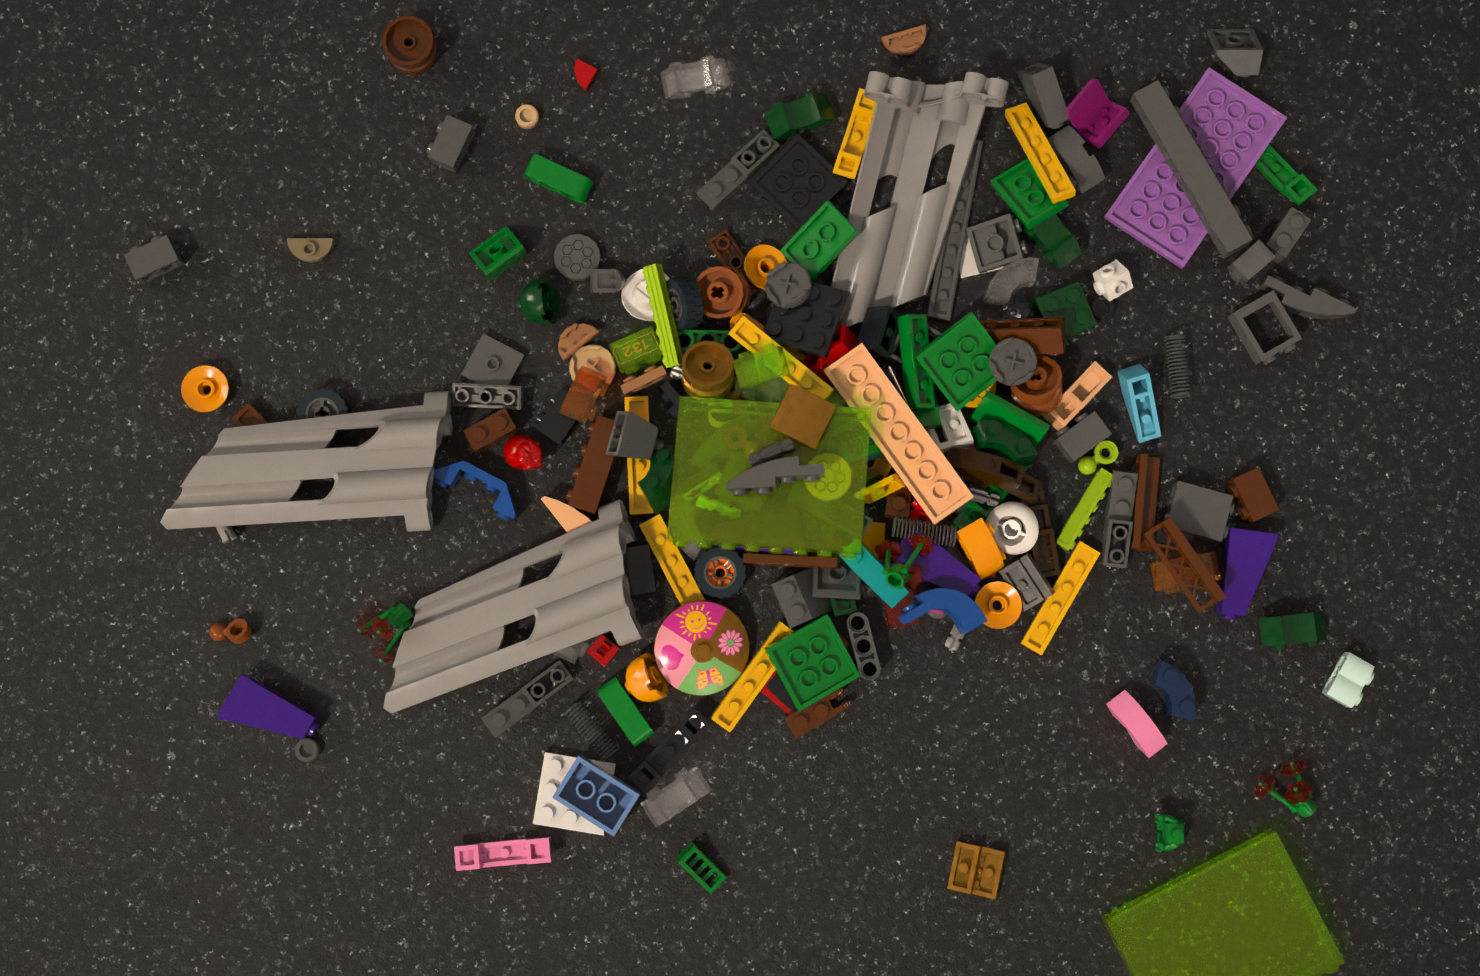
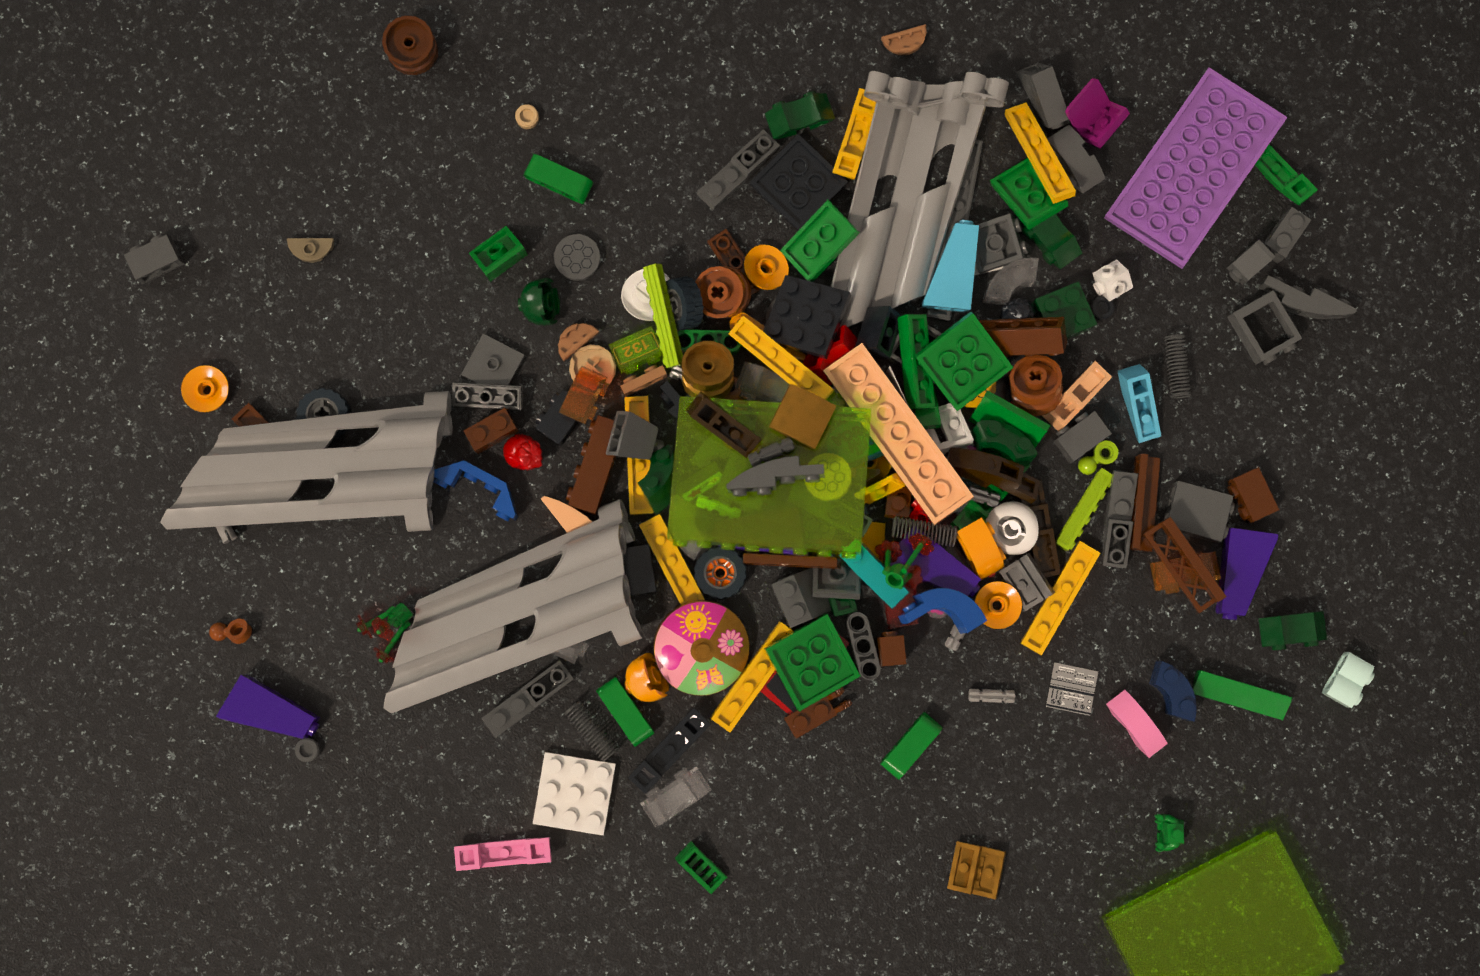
(451, 143): dark grey brick -> none
(584, 74): red tile -> none
(596, 795): medium blue brick -> none
(603, 650): red tile -> none
(606, 280): flat silver plate -> none
(684, 79): clear brick -> none
(723, 424): none -> dark brown slope
(761, 367): clear neon green brick -> none
(788, 285): dark grey tile -> none
(891, 649): none -> reddish brown brick
(911, 745): none -> green beam
(954, 276): none -> medium azure slope
(991, 695): none -> light grey axle
(1012, 361): dark grey tile -> none
(1072, 689): none -> light grey sticker
(1191, 169): dark grey brick -> none
(1238, 50): dark grey slope -> none
(1241, 695): none -> green slope
(1297, 793): clear red plant -> none

